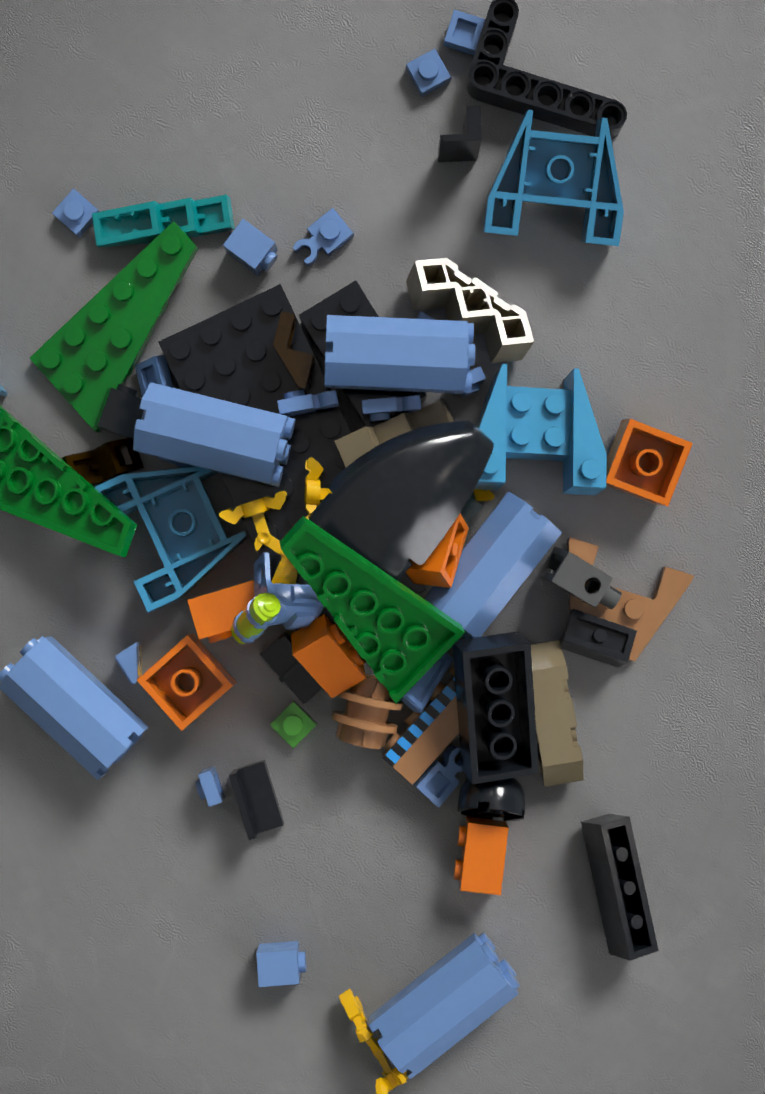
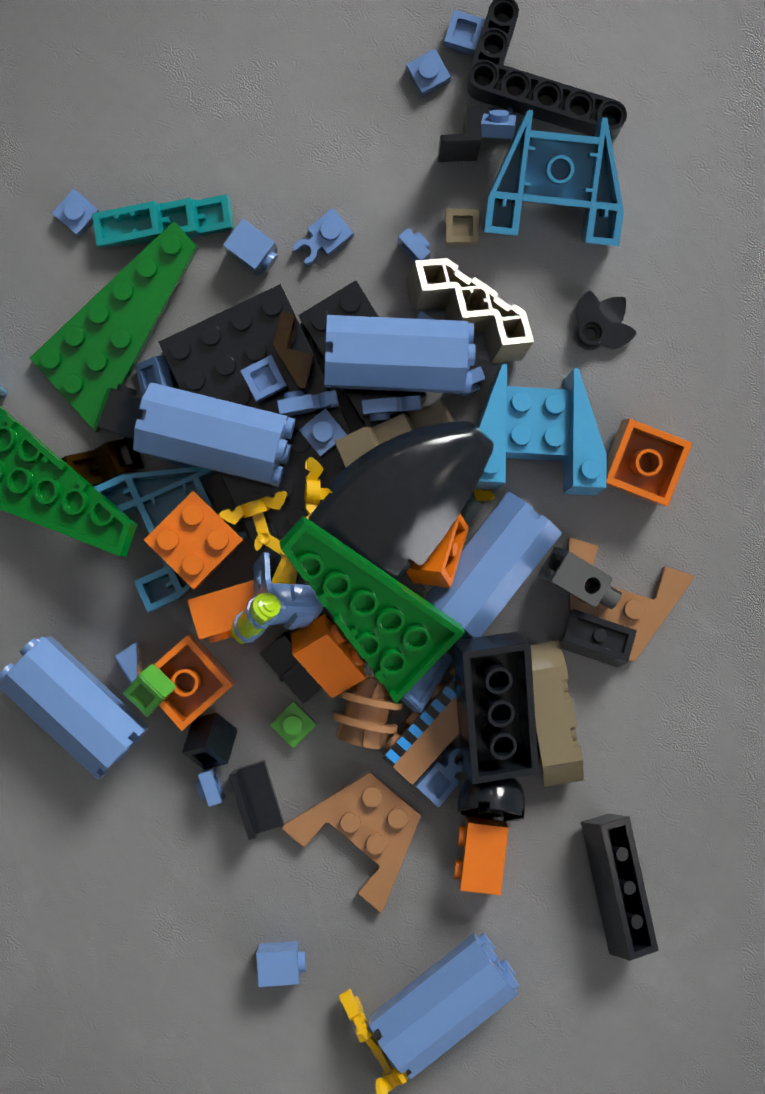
(149, 689): none -> bright green slope
(194, 540): none -> orange brick
(210, 741): none -> black panel
(264, 378): none -> medium blue plate
(322, 432): none -> medium blue plate
(373, 821): none -> medium nougat wing
(414, 245): none -> medium blue plate
(462, 227): none -> dark tan plate
(498, 124): none -> medium blue plate
(604, 320): none -> black plate

